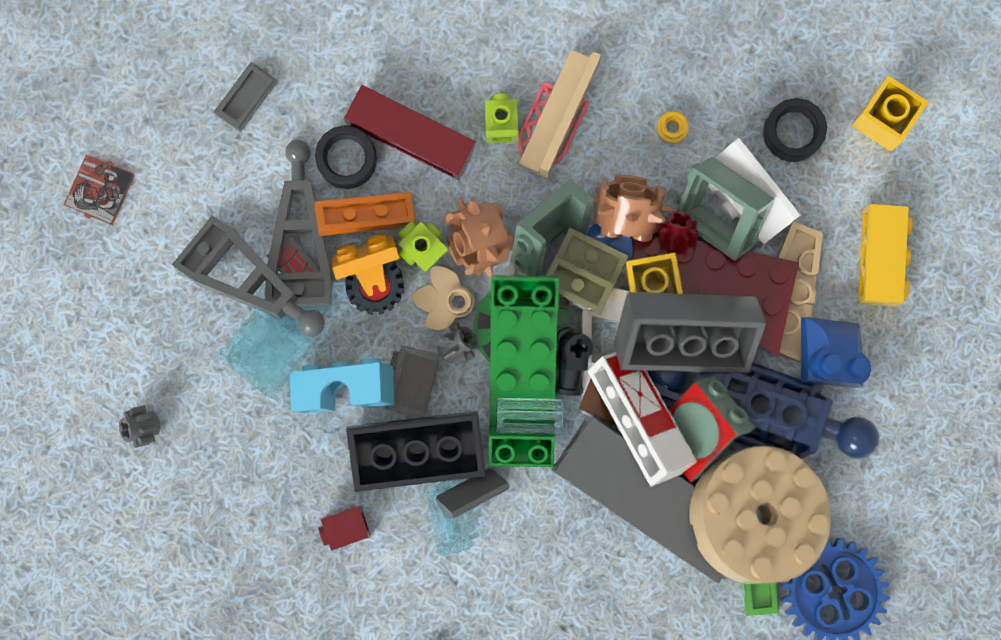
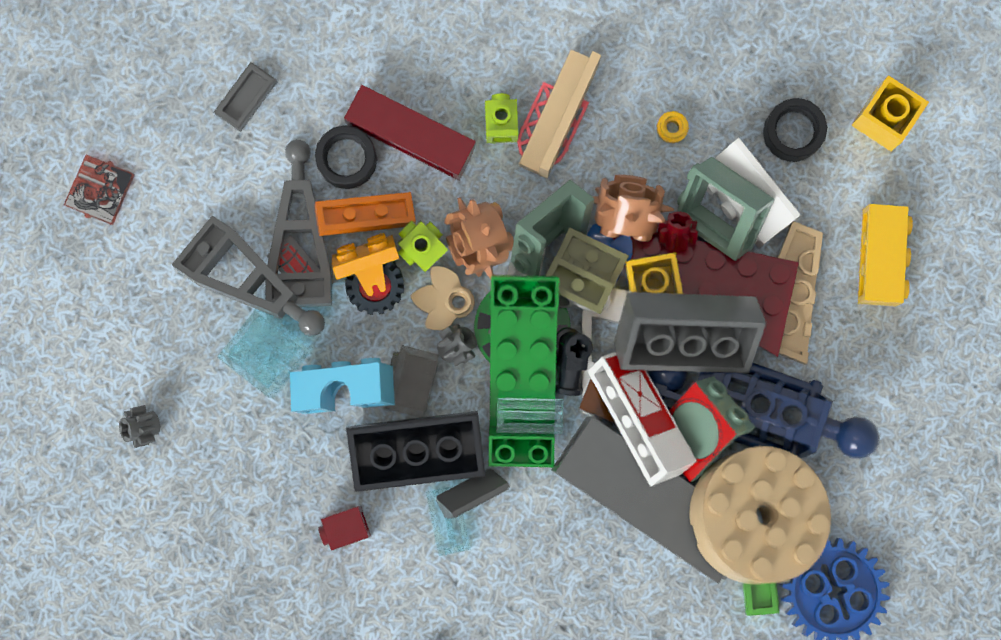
(832, 353): blue slope -> none

